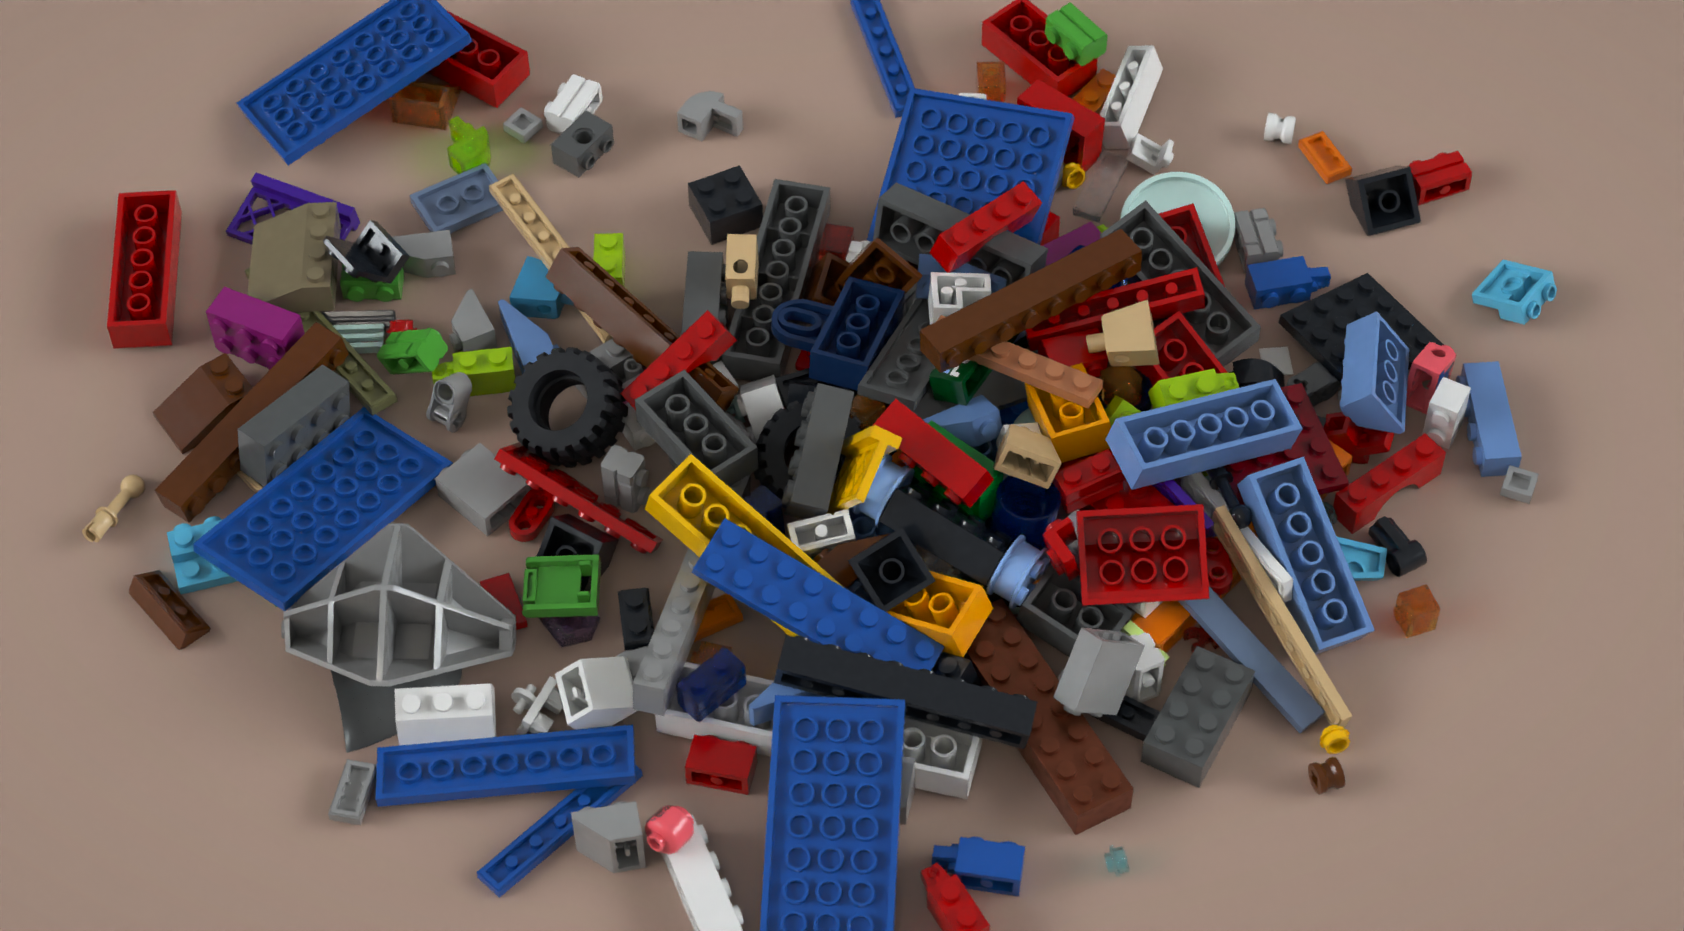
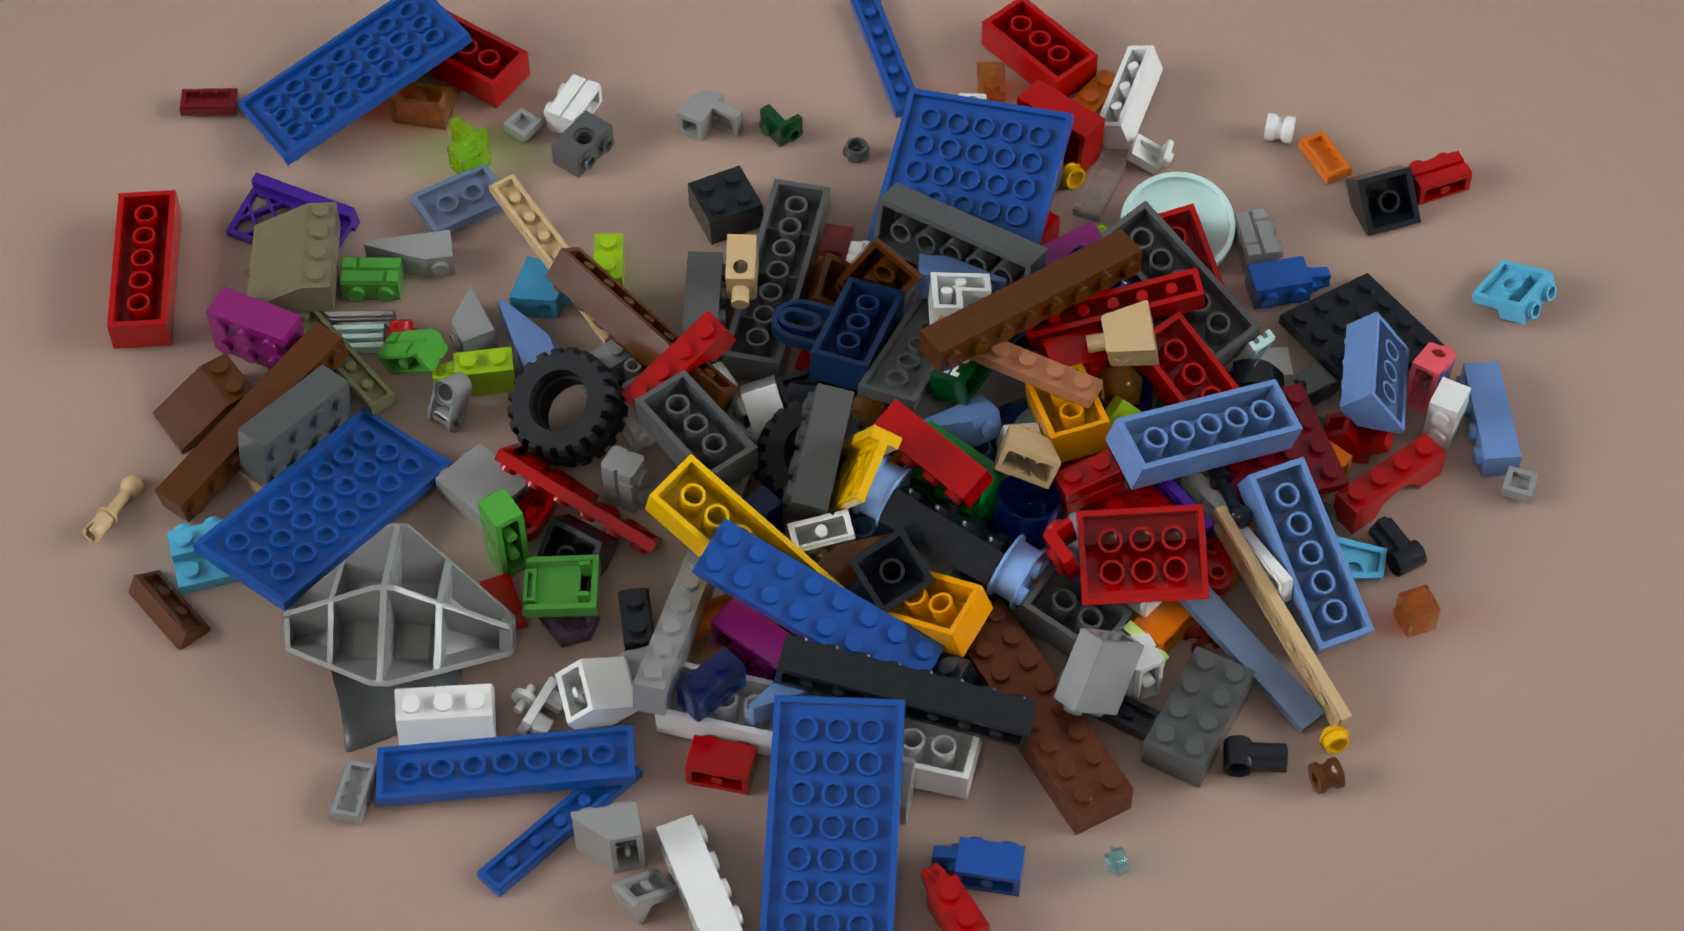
(209, 101): none -> dark red plate
(372, 255): black bracket -> none
(504, 532): none -> bright green brick
(642, 891): none -> light grey slope
(669, 829): coral head -> none
(752, 638): none -> magenta brick
(780, 130): none -> dark green bracket
(856, 150): none -> dark grey plate
(967, 237): red arch -> none
(1075, 34): bright green brick -> none
(1190, 387): lime hinge -> none
(1244, 756): none -> black piece
(1256, 348): none -> light aqua tile

